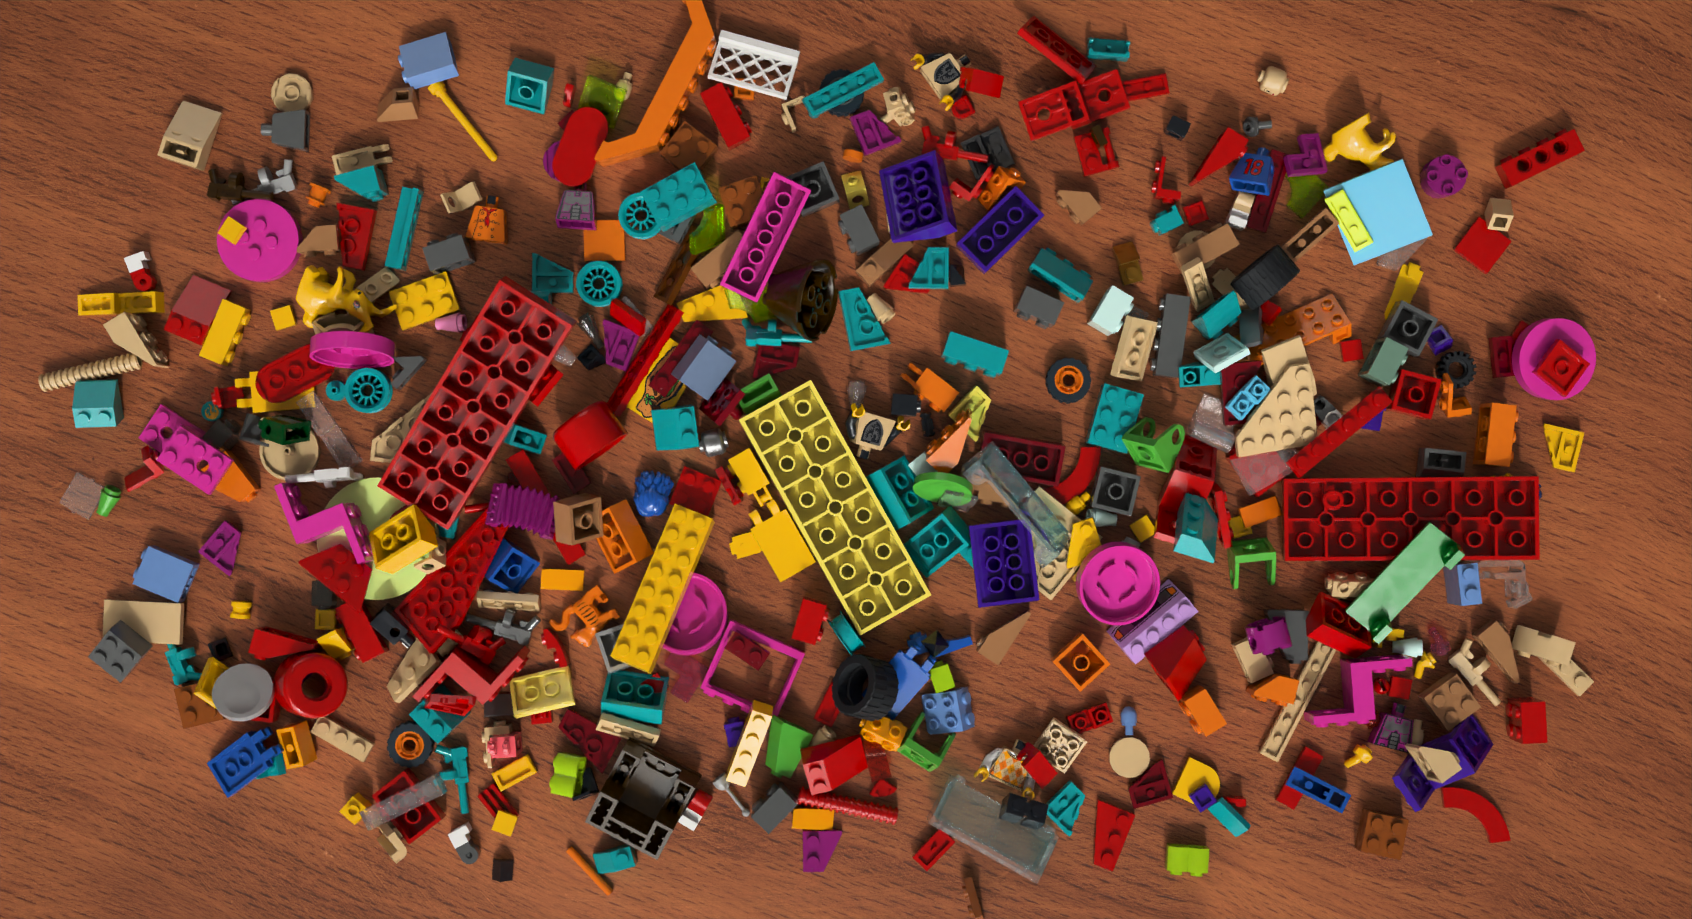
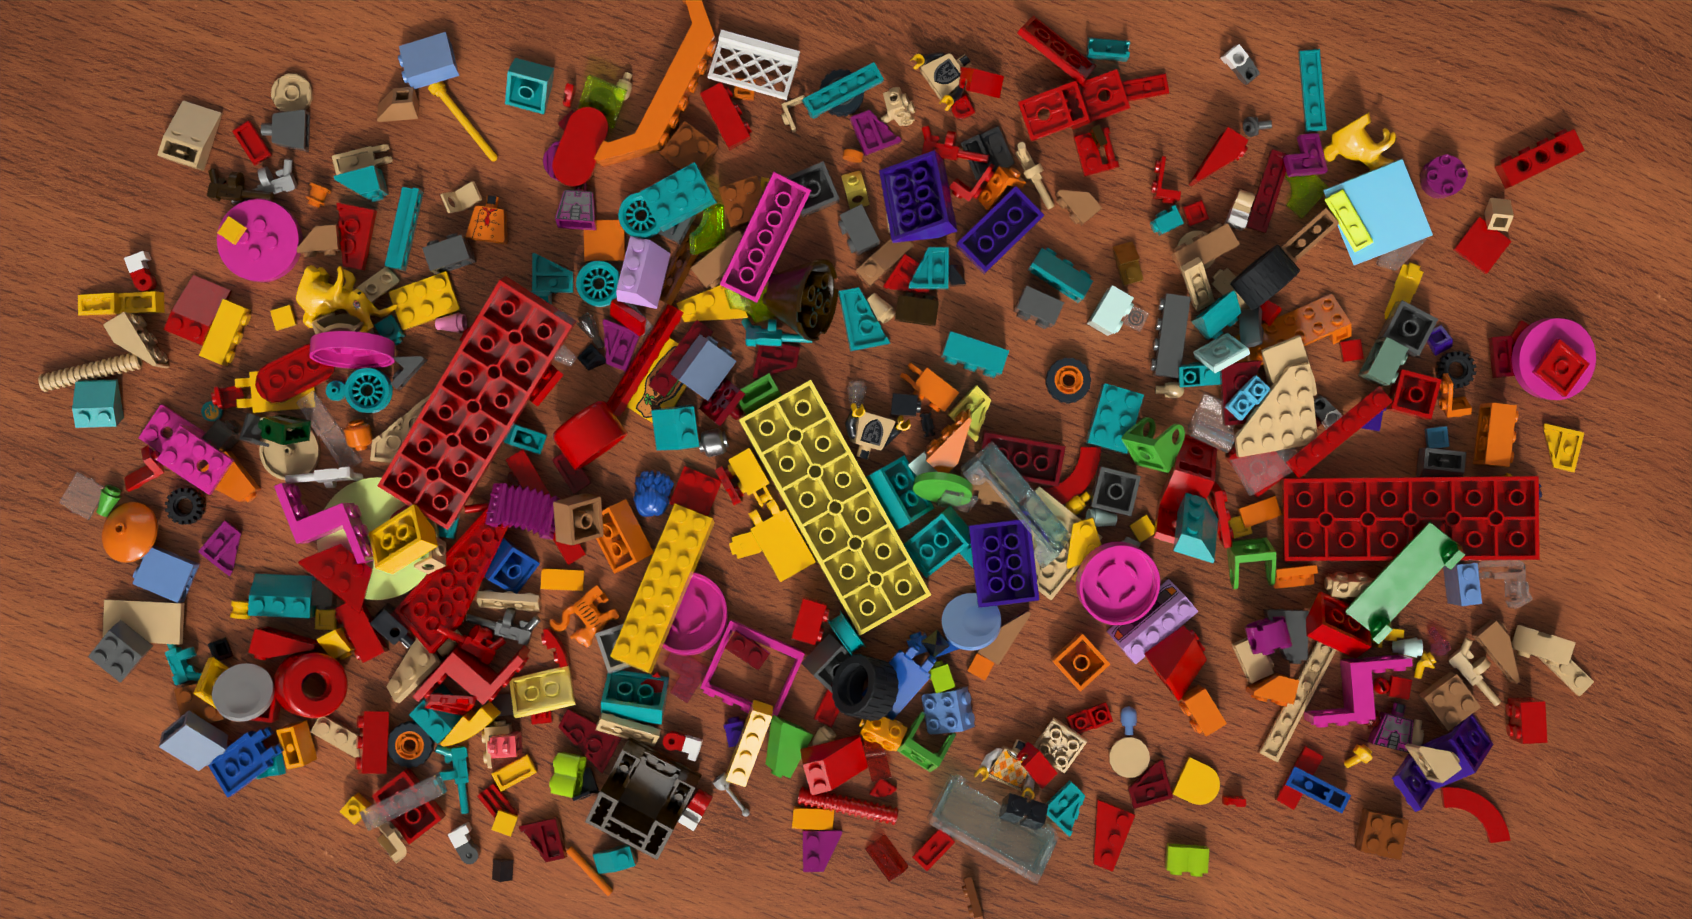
(137, 533): none -> orange dish
(176, 497): none -> black tyre
(193, 741): none -> brick
(252, 143): none -> red tile
(281, 596): none -> teal slope
(358, 434): none -> orange head
(372, 742): none -> red brick
(390, 329): none -> teal bracket
(471, 724): none -> yellow slope
(546, 838): none -> dark red wing
(643, 273): none -> lavender slope
(684, 743): none -> leg
(774, 807): dark grey brick -> none
(825, 660): none -> dark grey slope
(887, 858): none -> clear red slope
(916, 310): none -> dark brown brick
(968, 625): none -> medium blue piece
(980, 666): none -> orange tile
(1032, 173): none -> tan piece
(1134, 348): tan plate -> none
(1170, 390): none -> tan cylinder
(1177, 128): black slope -> none
(1202, 798): dark purple tile -> none
(1229, 817): teal tile -> none
(1240, 64): none -> leg
(1253, 173): blue torso -> none
(1273, 80): tan head -> none
(1295, 576): none -> orange bracket
(1312, 90): none -> teal tile
(1333, 499): red tile -> none
(1436, 437): none -> dark azure tile

